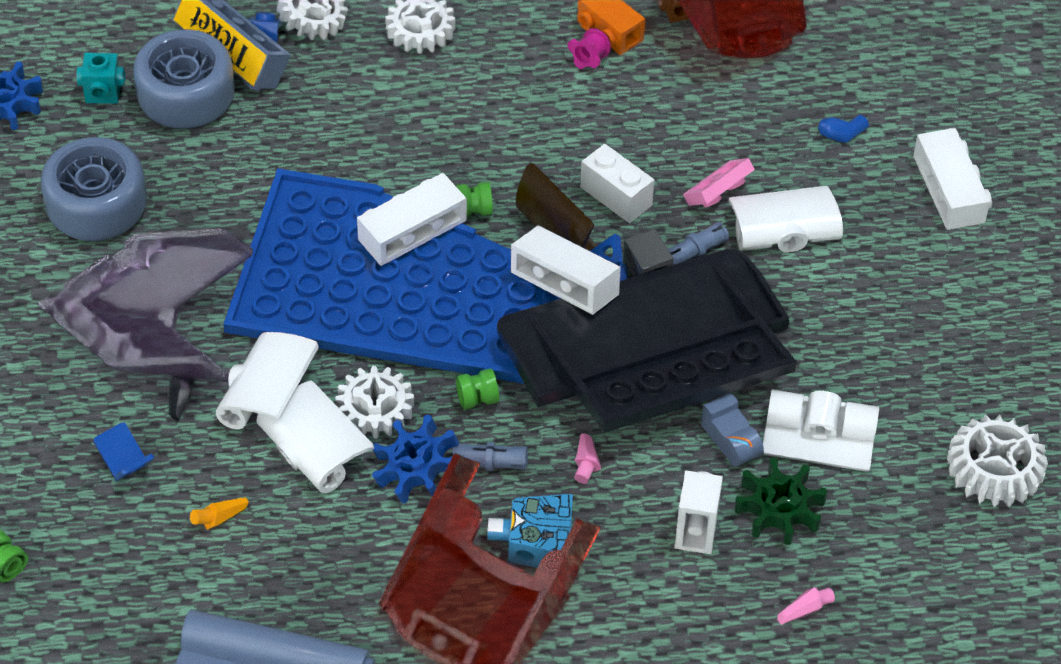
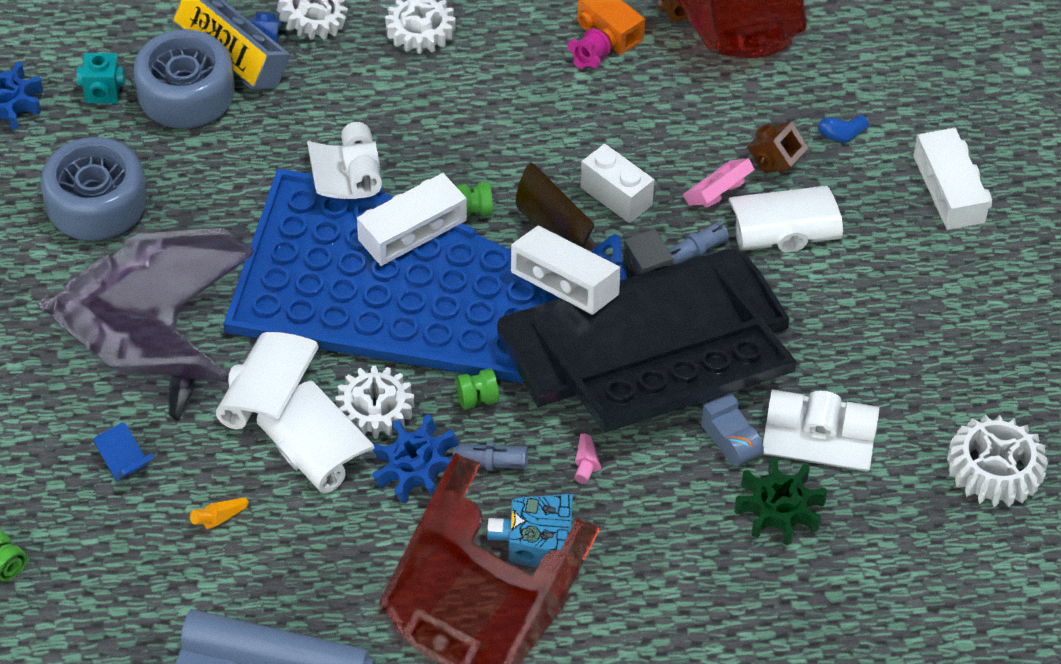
(348, 169): none -> white panel
(698, 512): white brick -> none
(777, 147): none -> reddish brown brick
(805, 604): bright pink bar -> none

